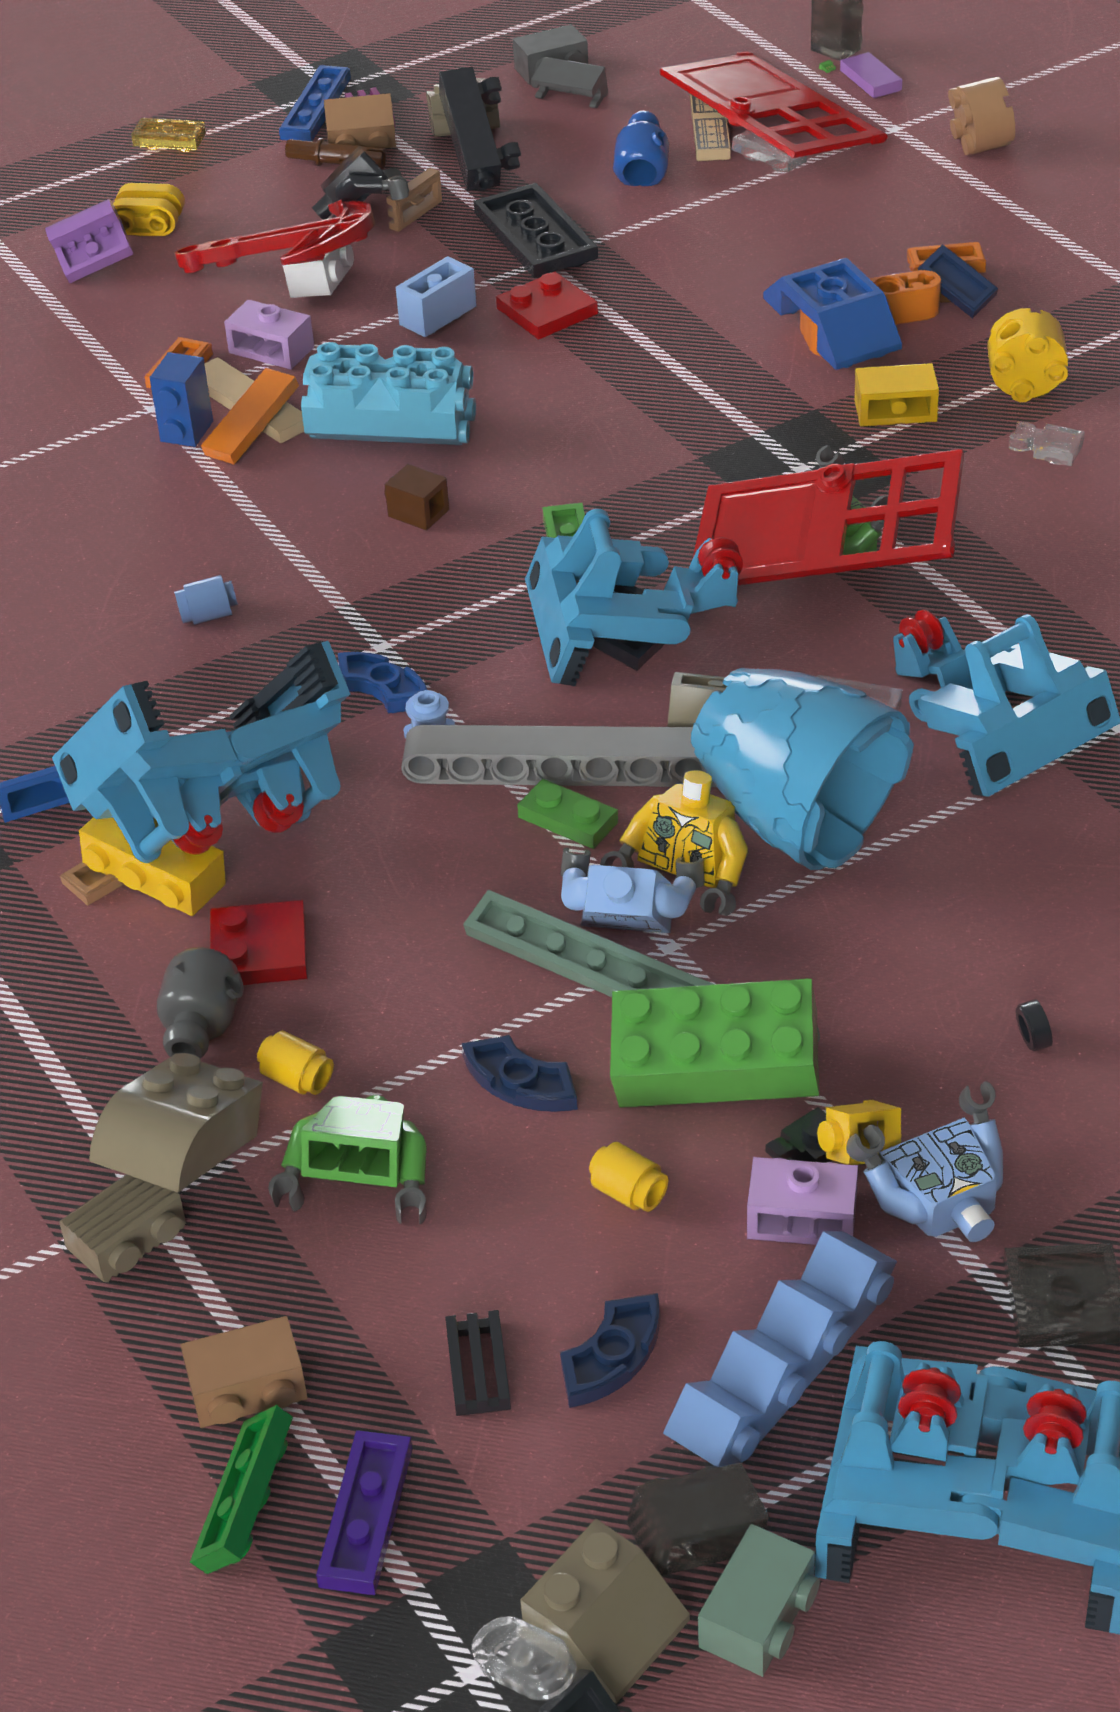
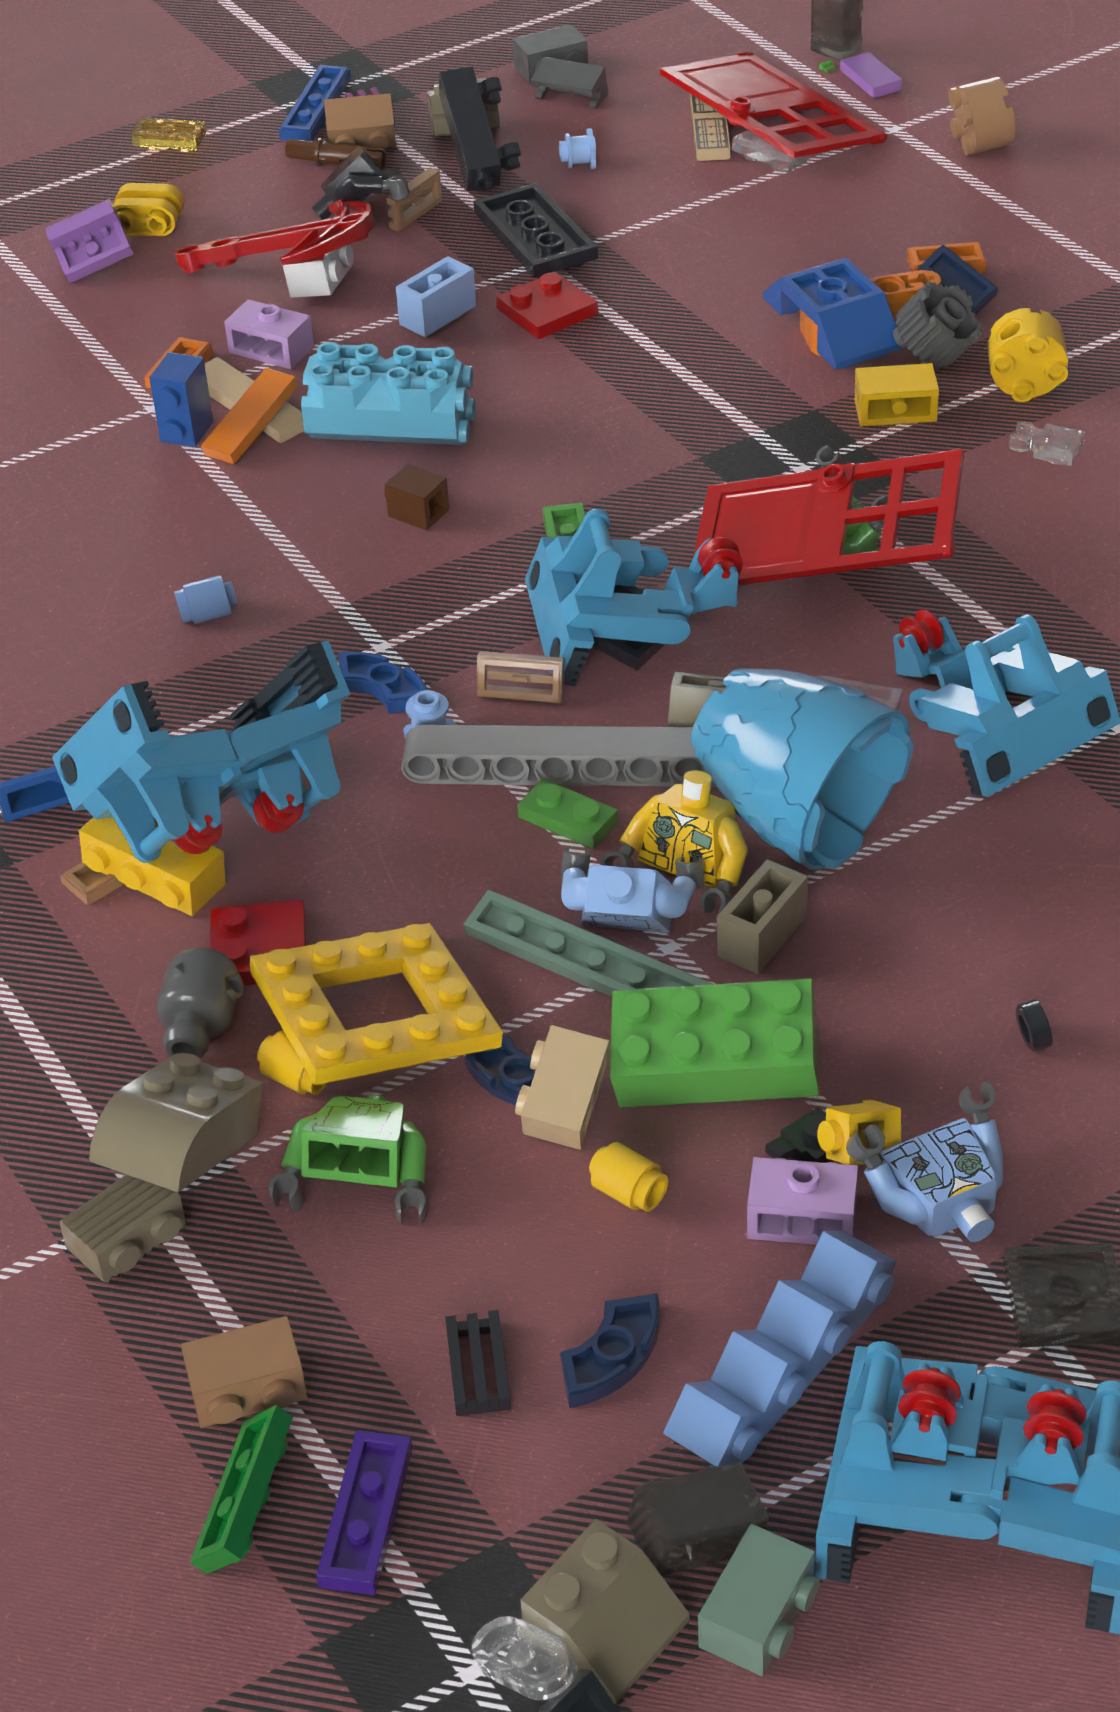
(455, 1018): none -> yellow plate
(520, 661): none -> medium nougat tile
(563, 1087): none -> tan brick
(578, 149): none -> light blue brick
(641, 151): blue piece -> none
(762, 916): none -> dark tan brick
(937, 324): none -> dark grey brick

